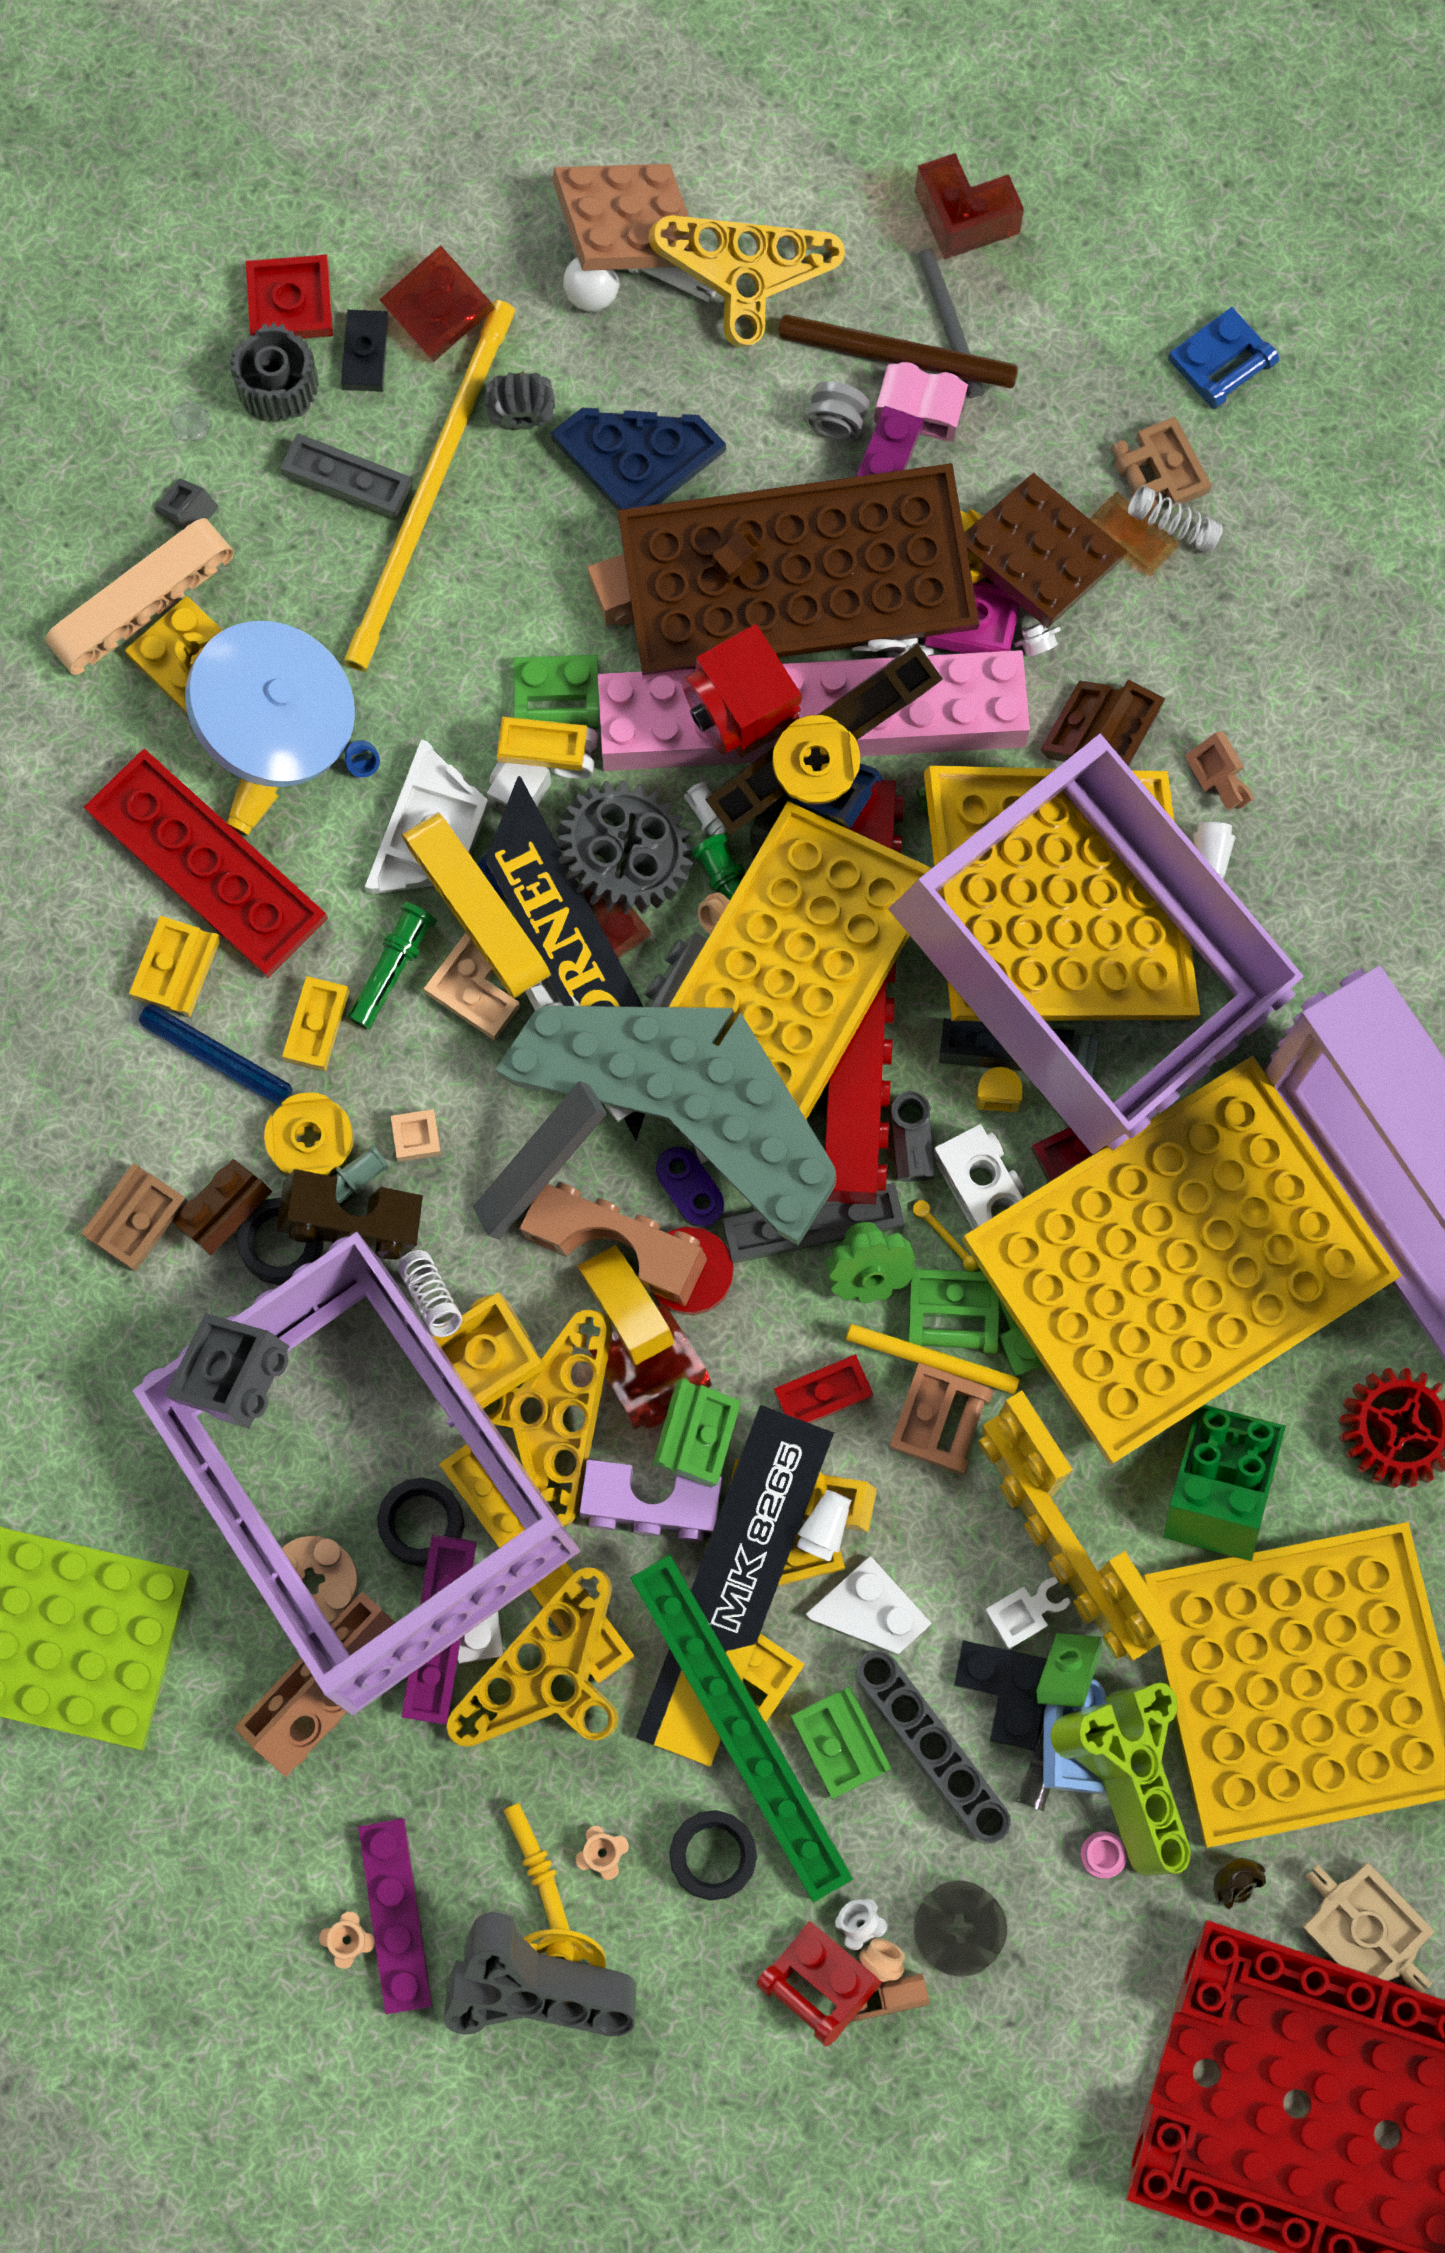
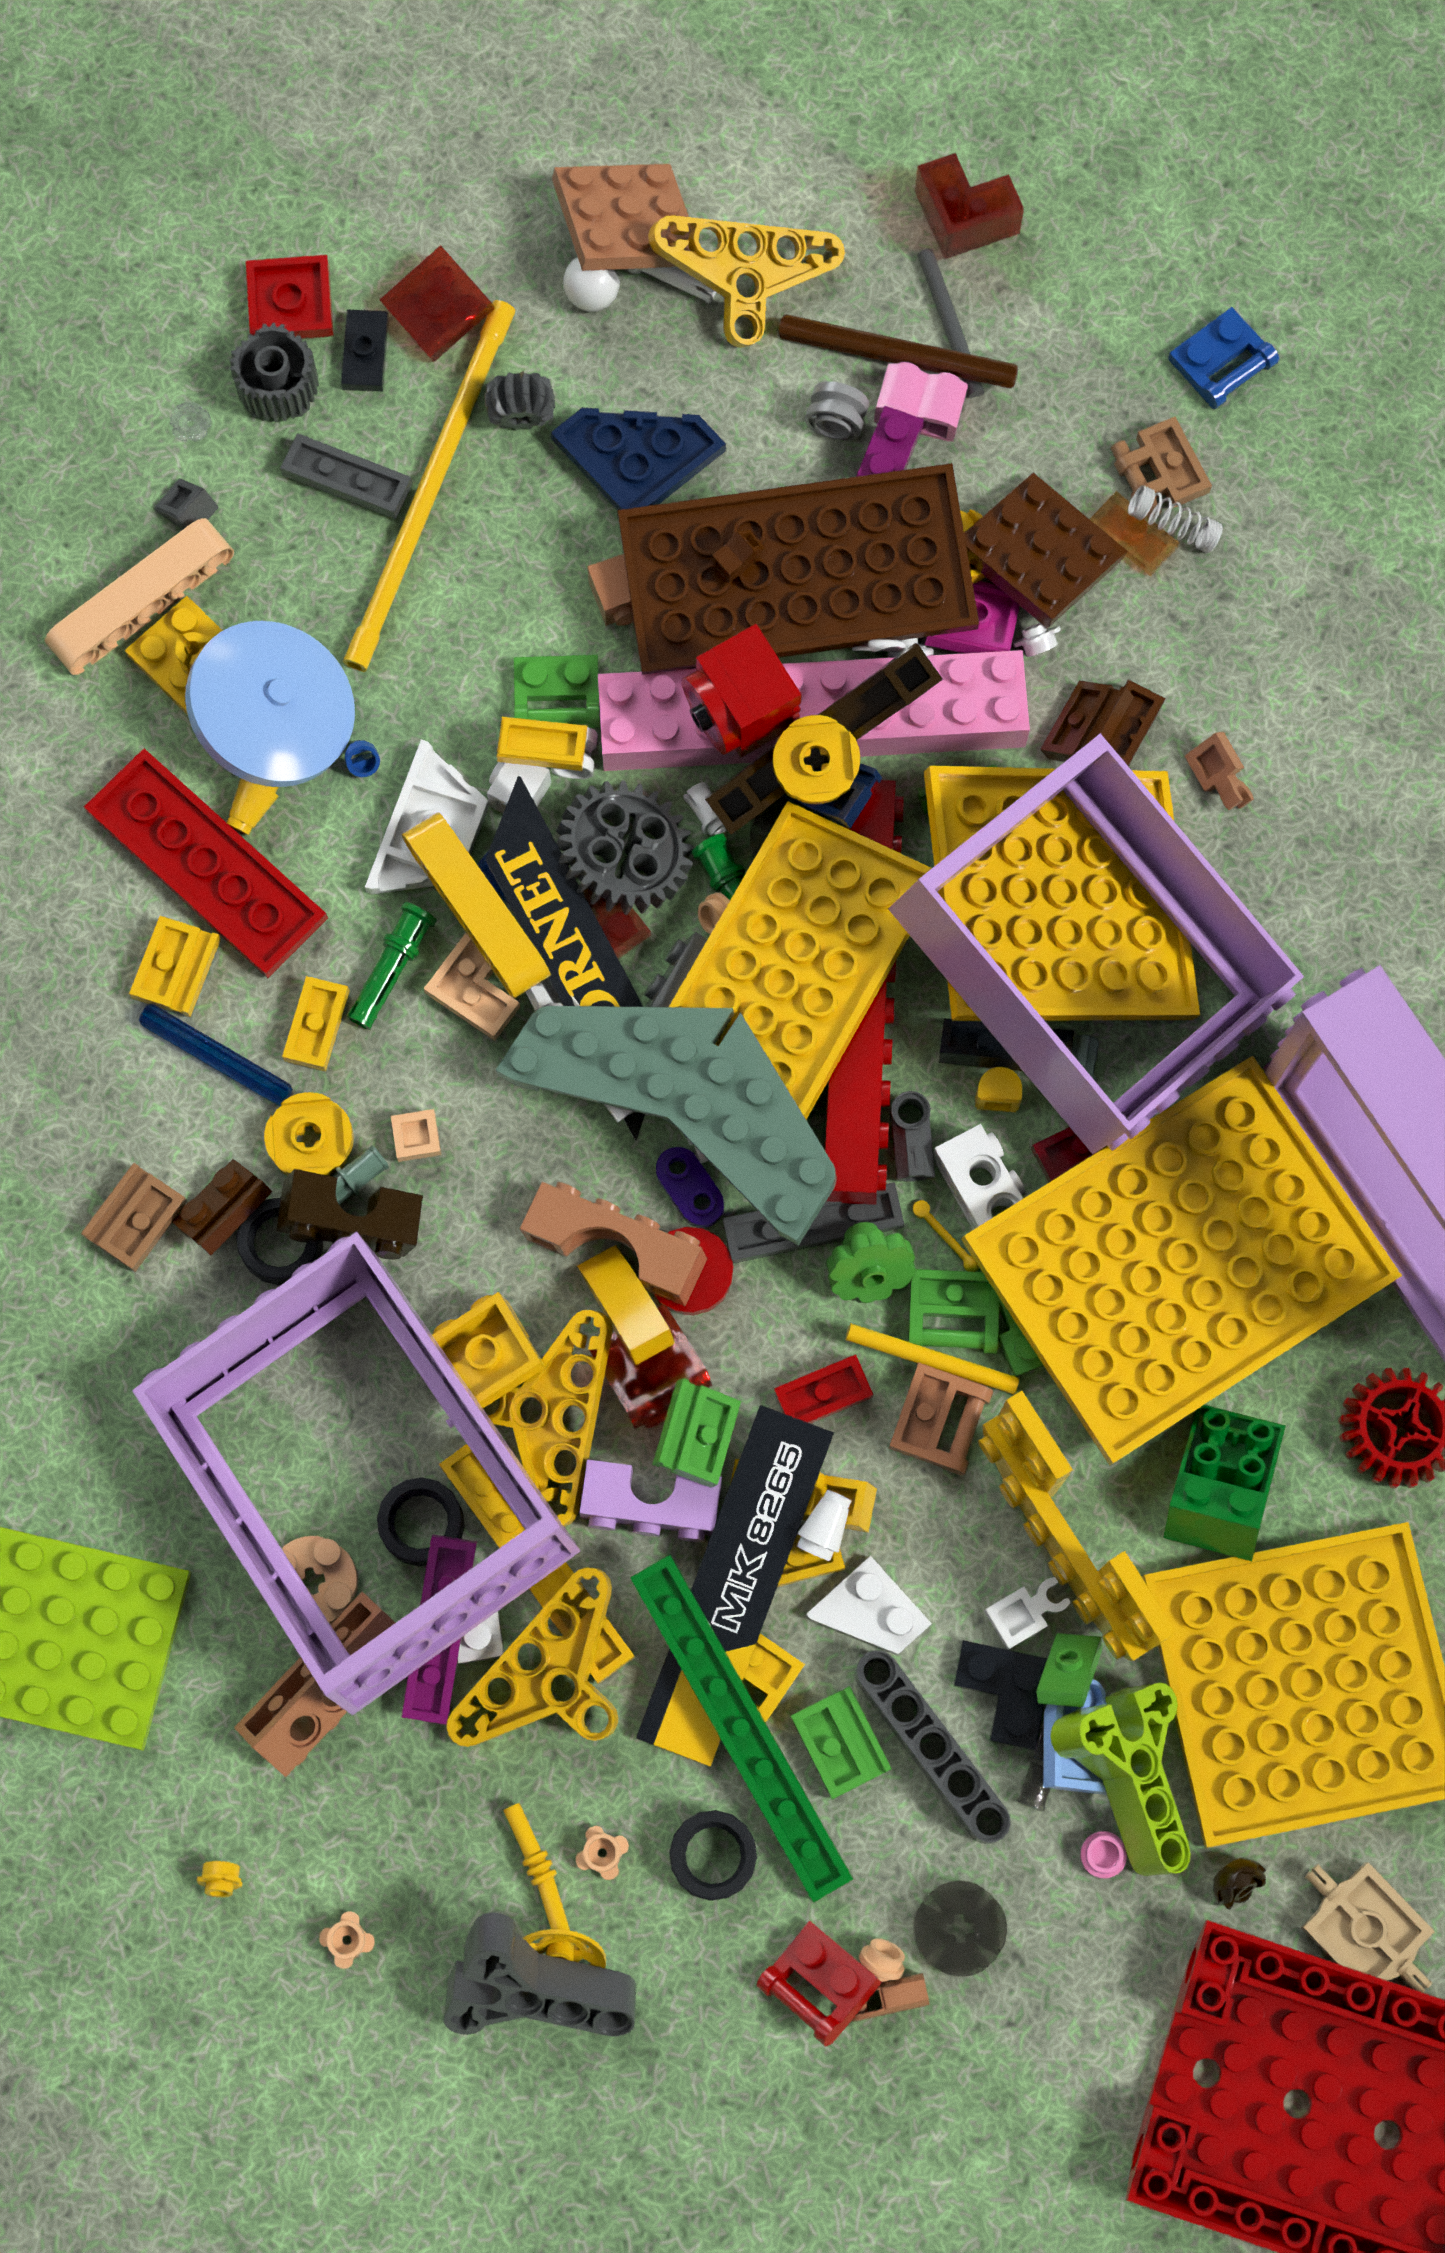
(220, 1878): none -> yellow plate
(229, 1370): dark grey plate -> none
(395, 1916): magenta plate -> none
(437, 1311): white piece -> none
(539, 1160): dark grey tile -> none
(853, 1915): white plate -> none
(1215, 843): white cone -> none

